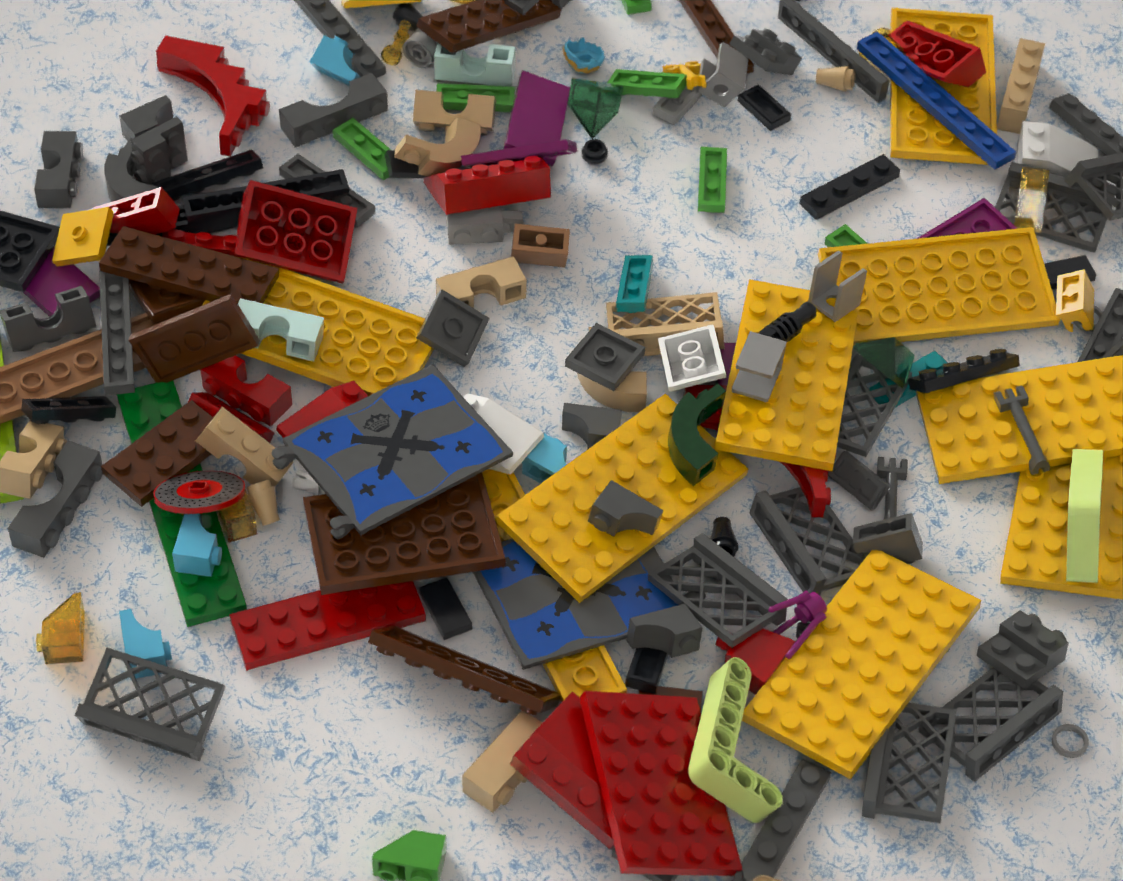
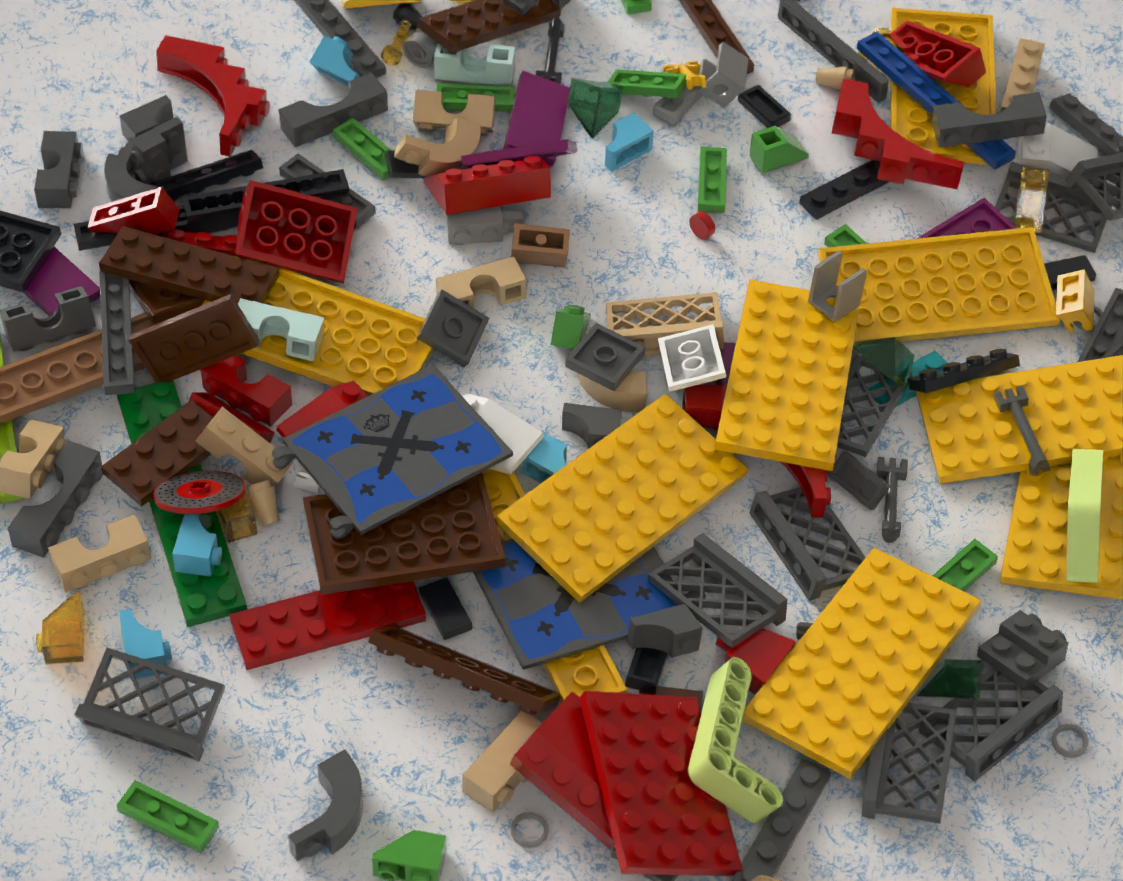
(68, 409): black plate -> none
(81, 566): none -> tan arch
(82, 236): yellow plate -> none
(168, 816): none -> bright green plate
(340, 821): none -> dark grey arch
(529, 815): none -> light grey piece
(555, 31): none -> black hinge
(570, 326): none -> bright green slope
(583, 55): medium azure hair -> none
(594, 151): black plate -> none
(623, 510): dark grey arch -> none
(629, 141): none -> medium azure arch
(634, 283): teal plate -> none
(686, 447): dark green arch -> none
(702, 225): none -> red tile
(724, 536): black cone -> none
(759, 366): light grey piece -> none
(768, 51): dark grey plate -> none
(775, 148): none -> bright green slope
(790, 323): black hinge -> none
(809, 609): magenta plant -> none
(878, 142): none -> red arch
(893, 536): dark grey arch -> none
(956, 680): none -> clear green slope
(958, 125): none -> dark grey arch
(967, 566): none -> bright green plate

